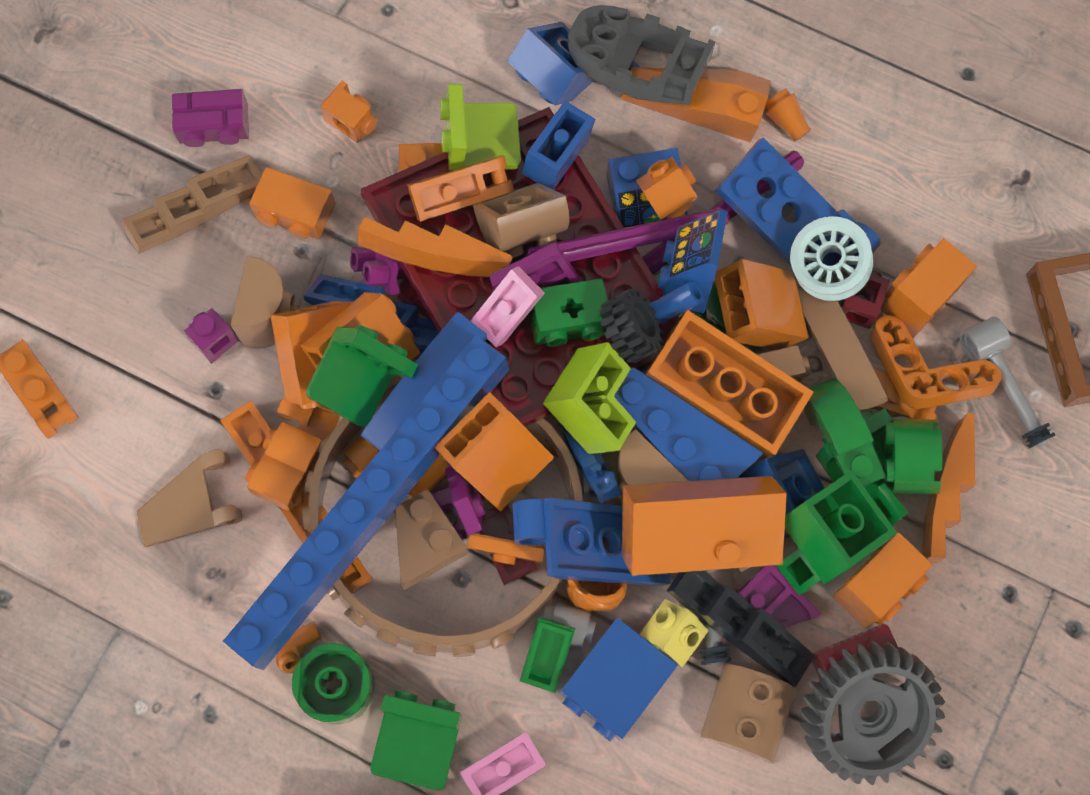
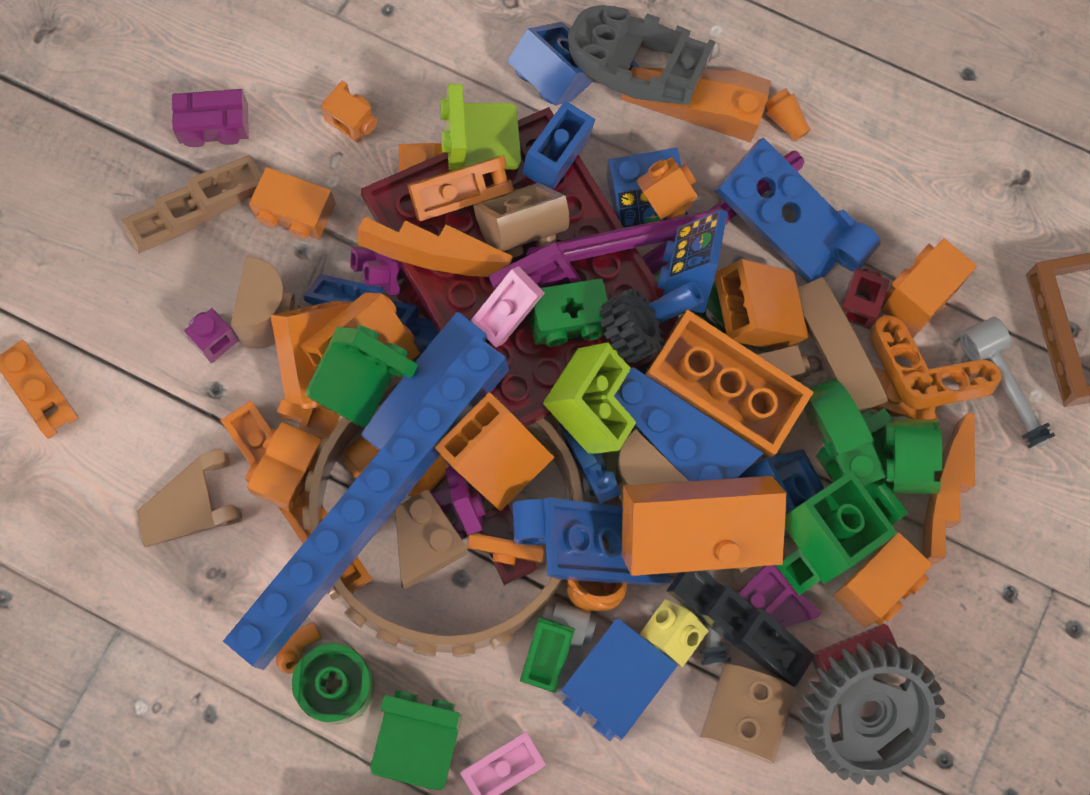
(818, 230): light aqua wheel -> none

